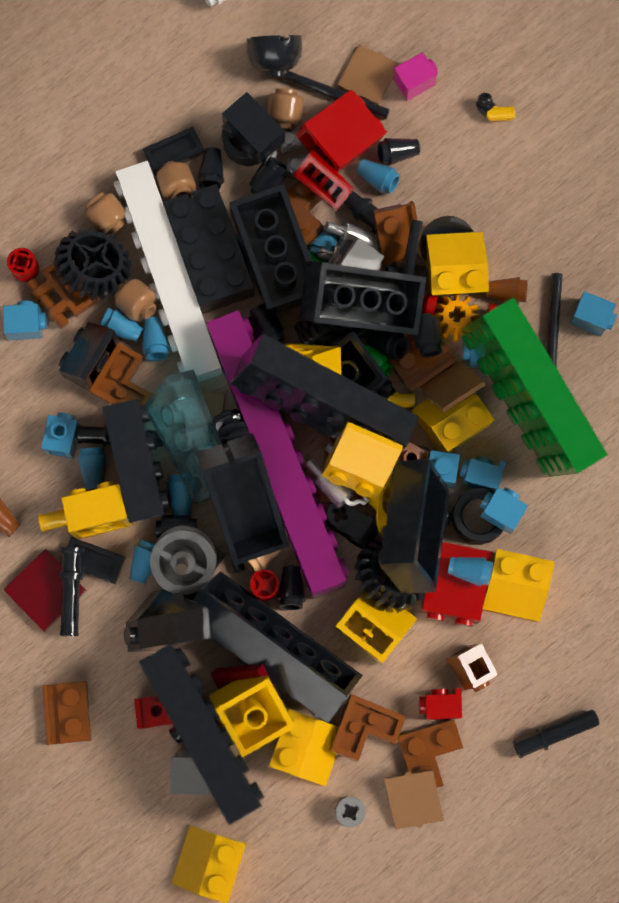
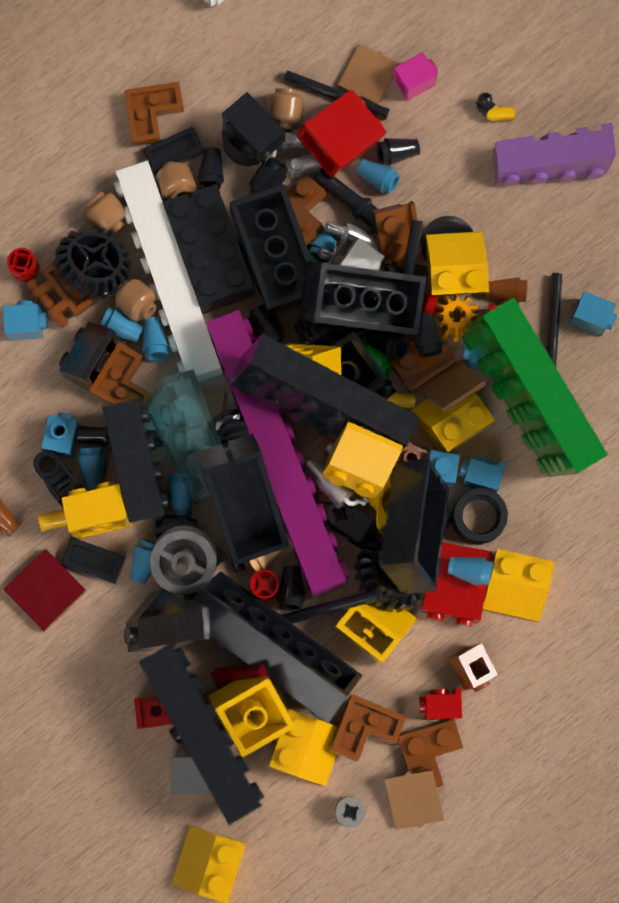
(59, 480): none -> black piece
(66, 713): dark orange plate -> none
(70, 575): black pin -> none
(146, 104): none -> dark orange plate
(274, 53): black cylinder -> none
(310, 181): red slope -> none
(333, 606): none -> black bar
(503, 509): dark azure brick -> none
(555, 156): none -> medium lavender wedge
(558, 732): black axle -> none

